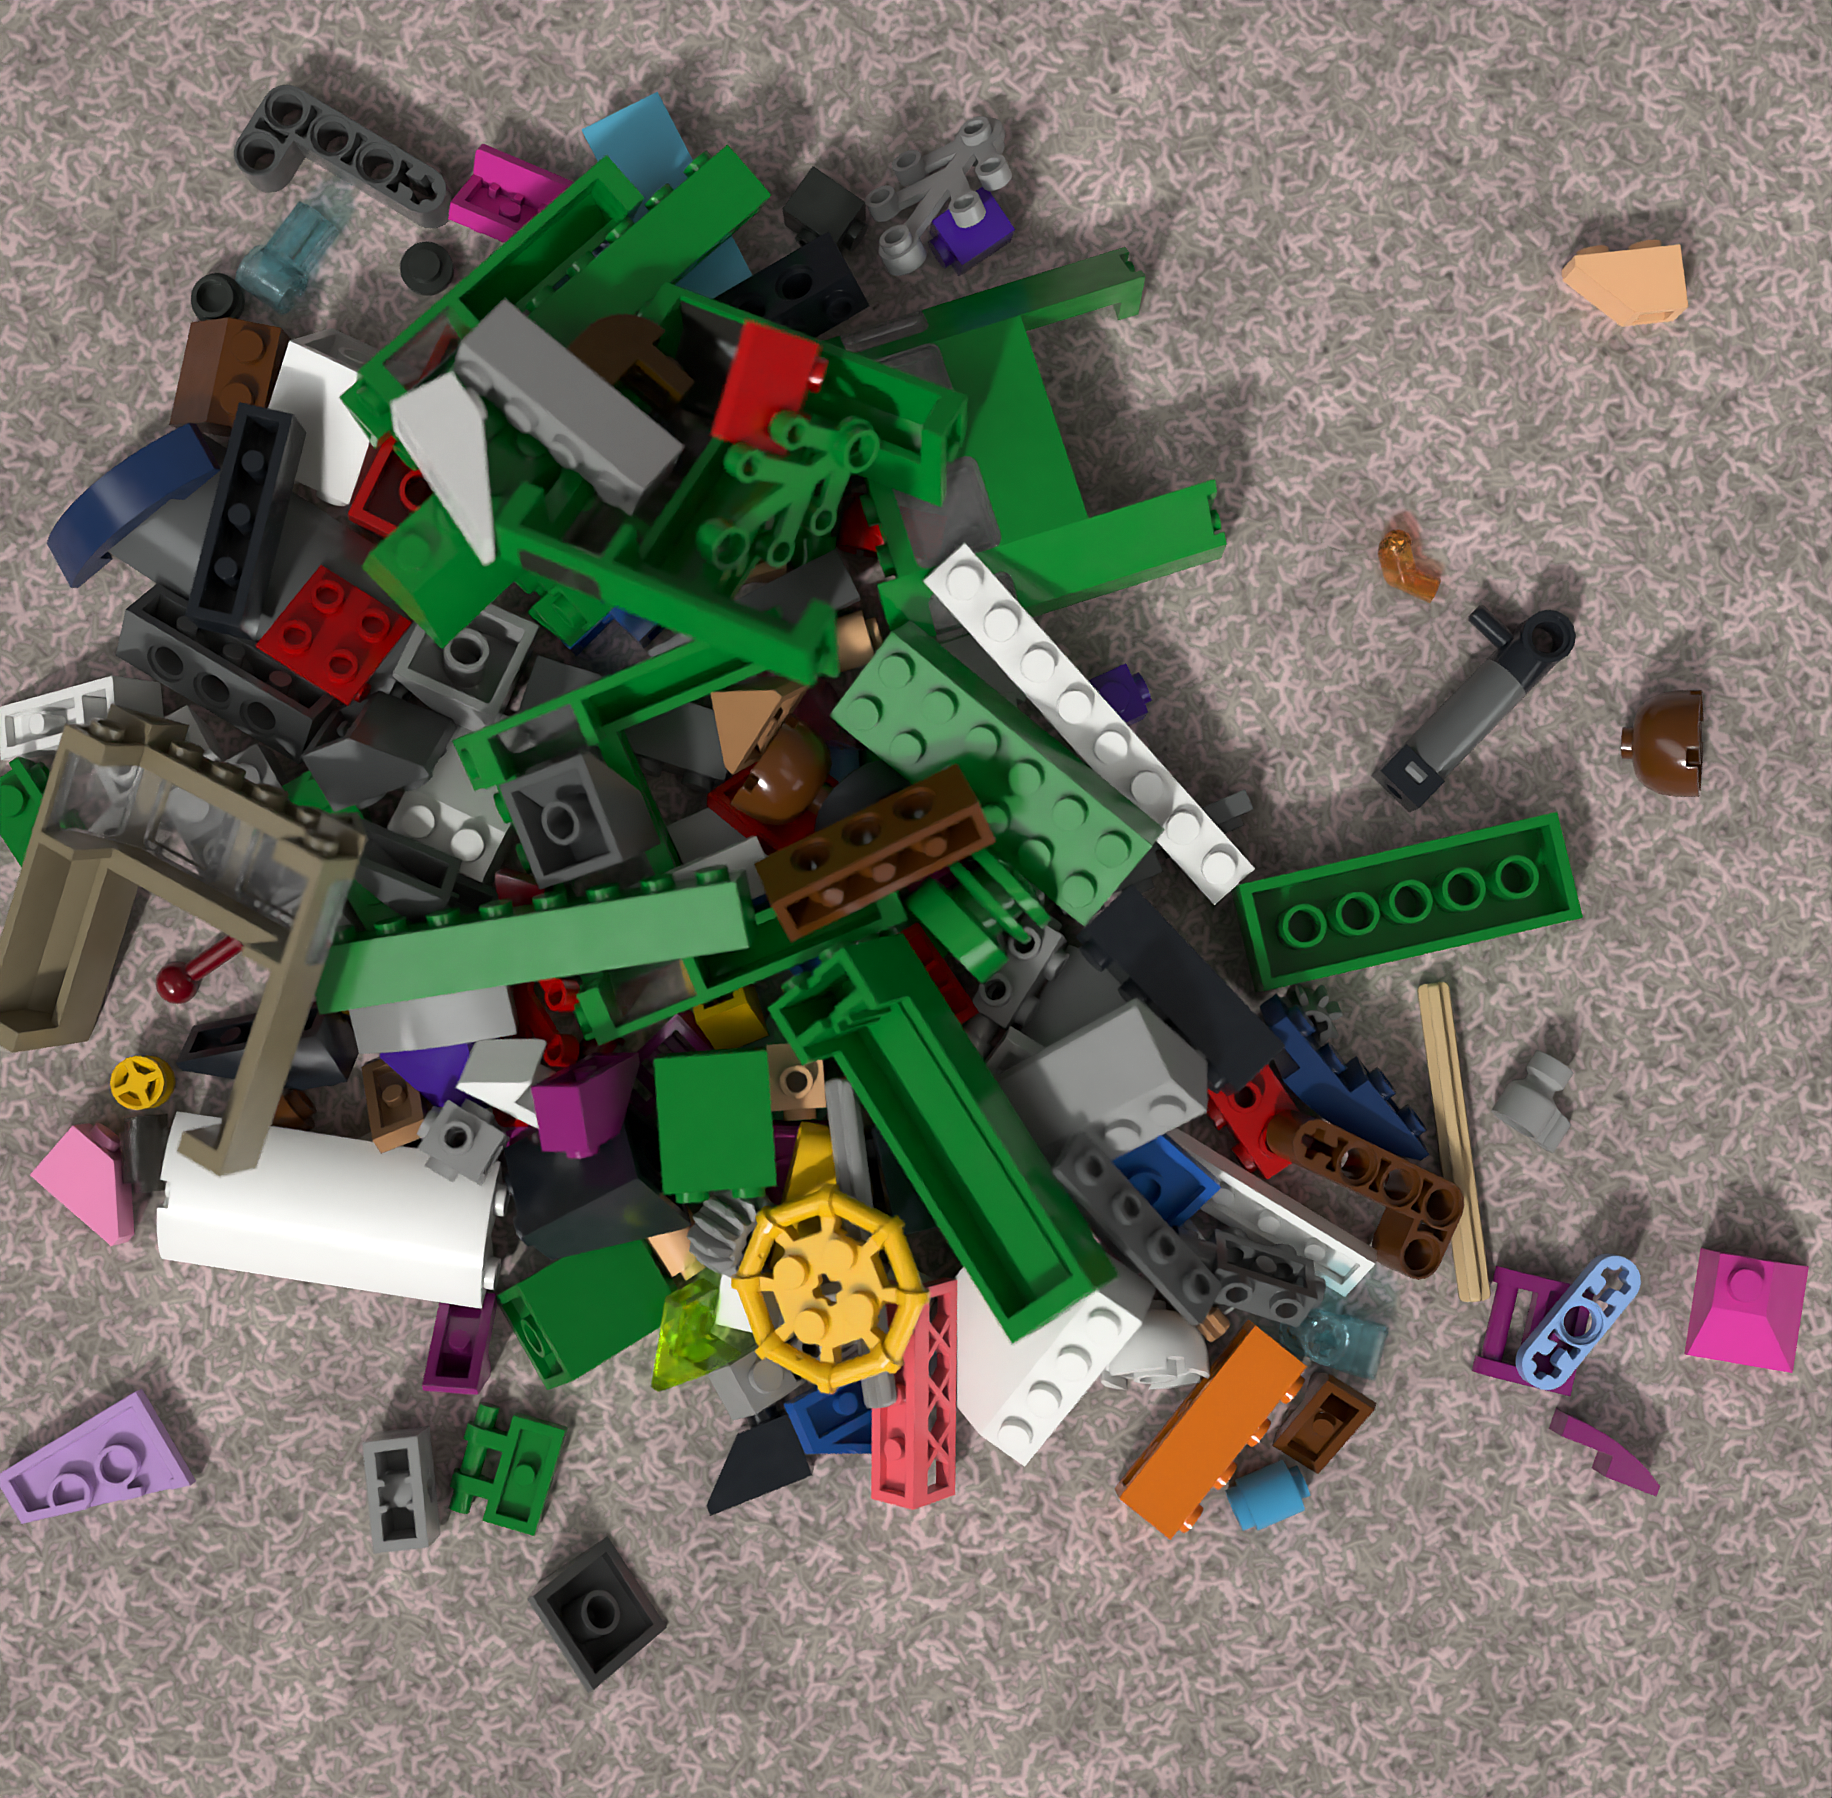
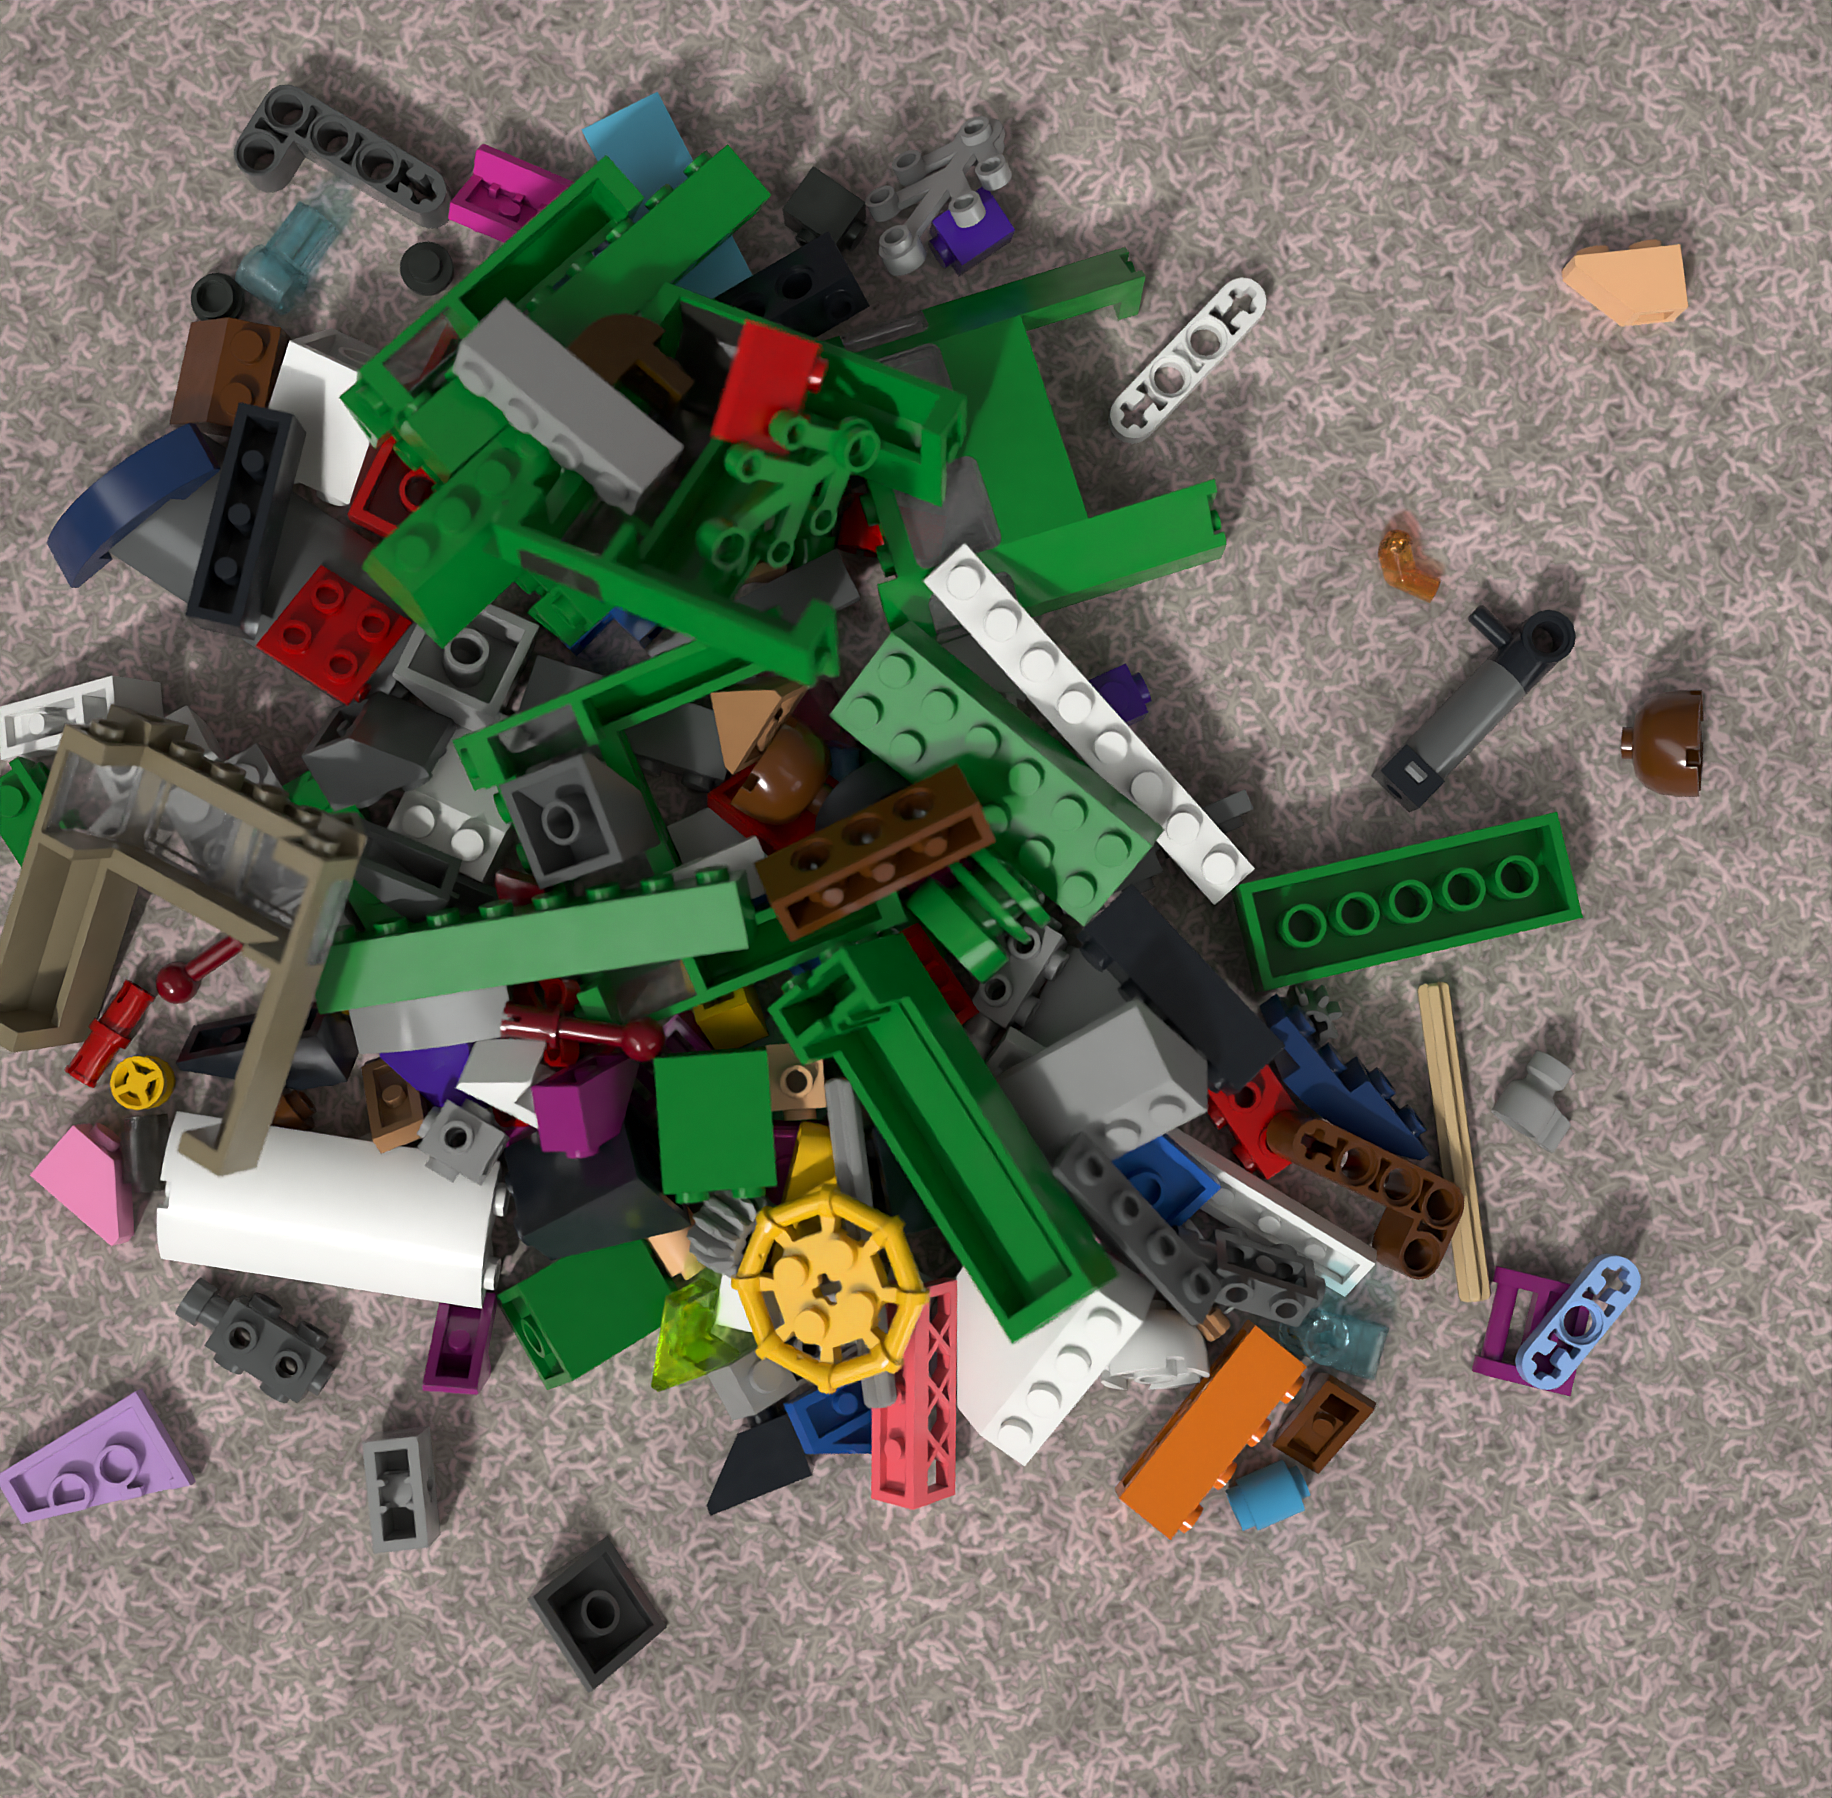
(109, 1033): none -> red pin
(223, 674): dark grey brick -> none
(269, 1341): none -> dark grey brick
(446, 440): white slope -> none
(523, 1474): green plate -> none
(639, 1038): none -> dark red pin
(857, 640): light nougat brick -> none
(1189, 363): none -> white beam
(1611, 1459): magenta slope -> none
(1746, 1310): dark pink slope -> none

